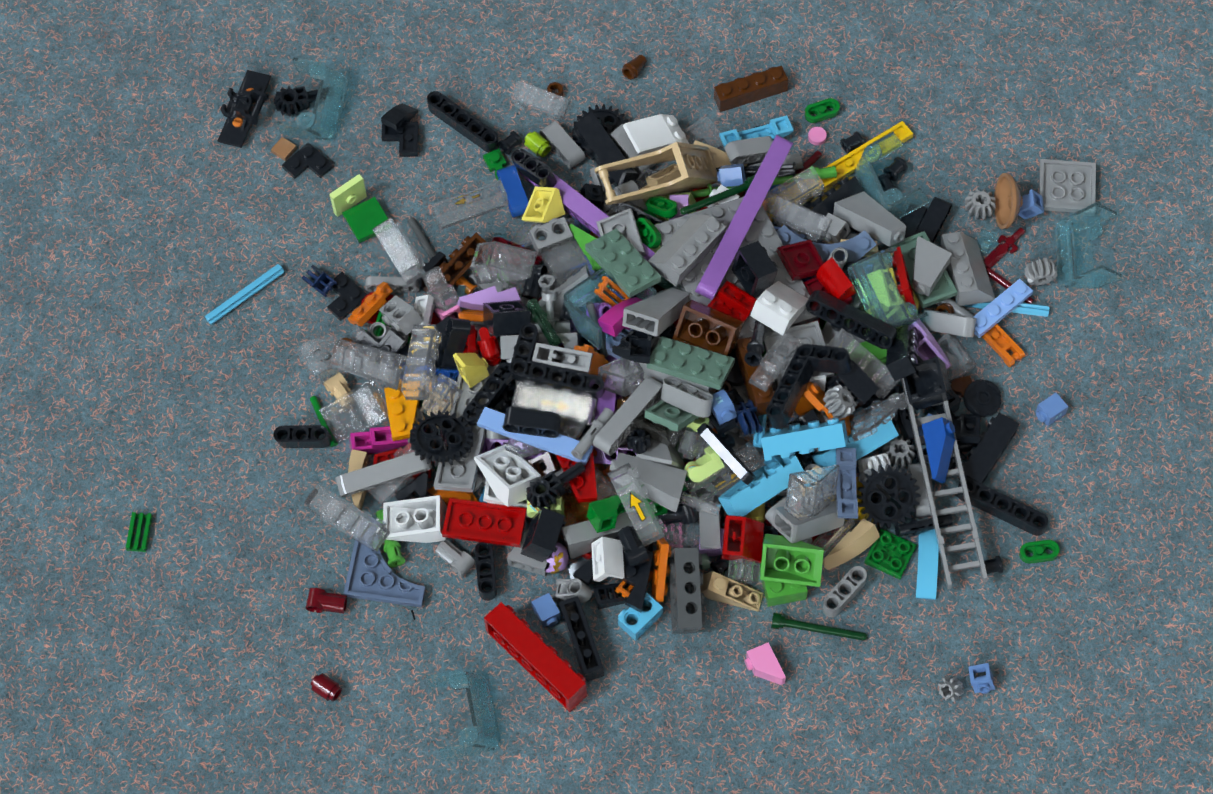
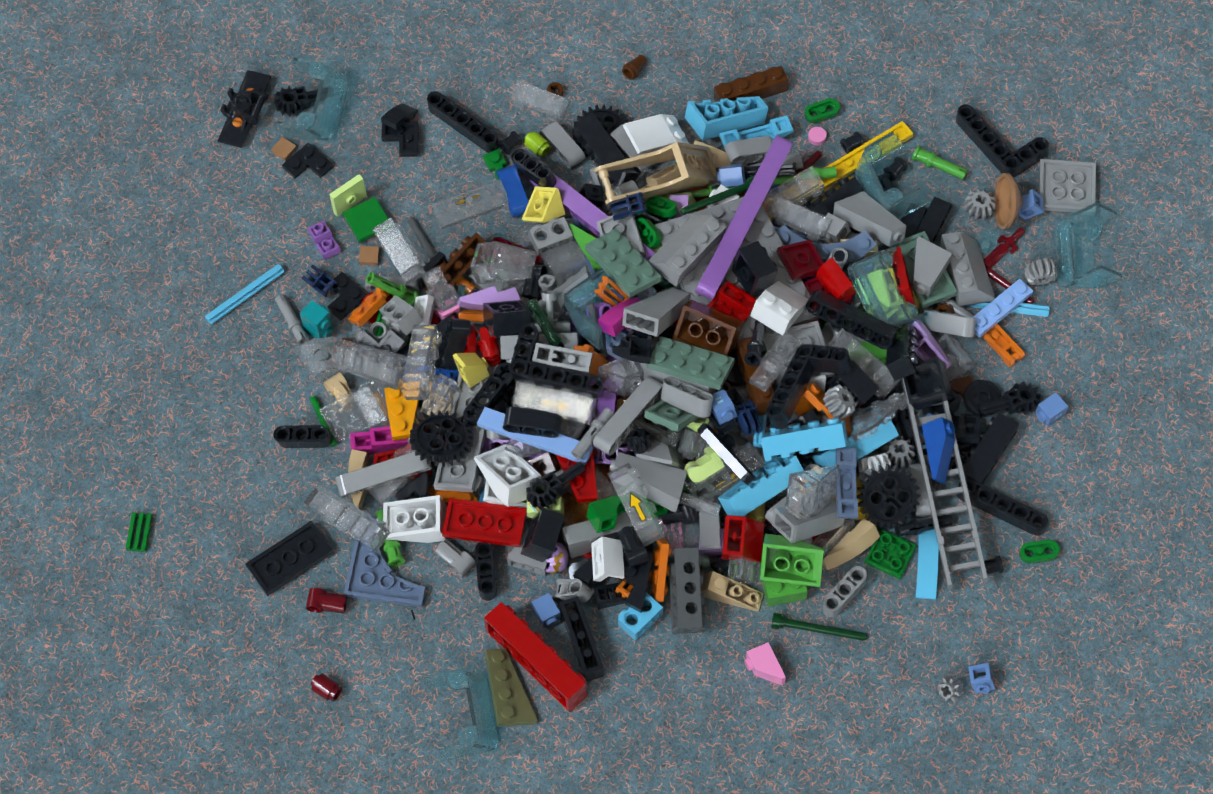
(289, 558): none -> black plate
(295, 325): none -> light grey pin
(317, 320): none -> teal brick
(324, 240): none -> medium lavender slope
(369, 255): none -> medium nougat tile
(399, 290): none -> bright green pin
(507, 692): none -> olive wing
(625, 207): none -> dark blue arm
(713, 118): none -> medium azure wedge
(931, 159): none -> bright green pin
(996, 145): none -> black beam
(1013, 401): none -> black gear

